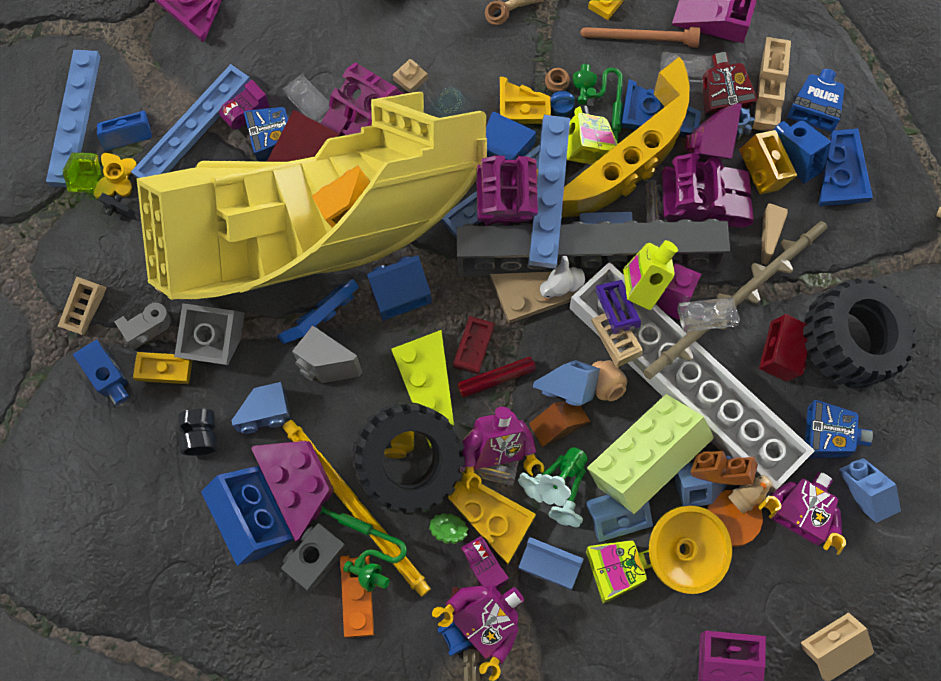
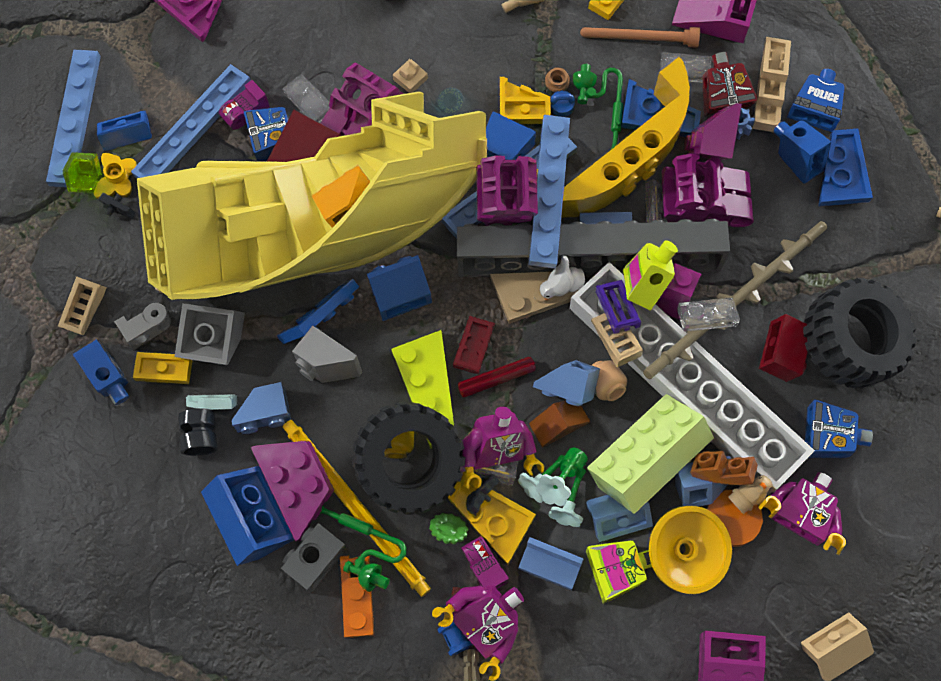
(225, 401): none -> light aqua tile
(477, 497): none -> black piece
(494, 6): medium nougat plate -> none
(589, 137): neon yellow torso -> none
(767, 162): yellow brick -> none
(772, 226): tan slope -> none
(871, 490): medium blue slope -> none

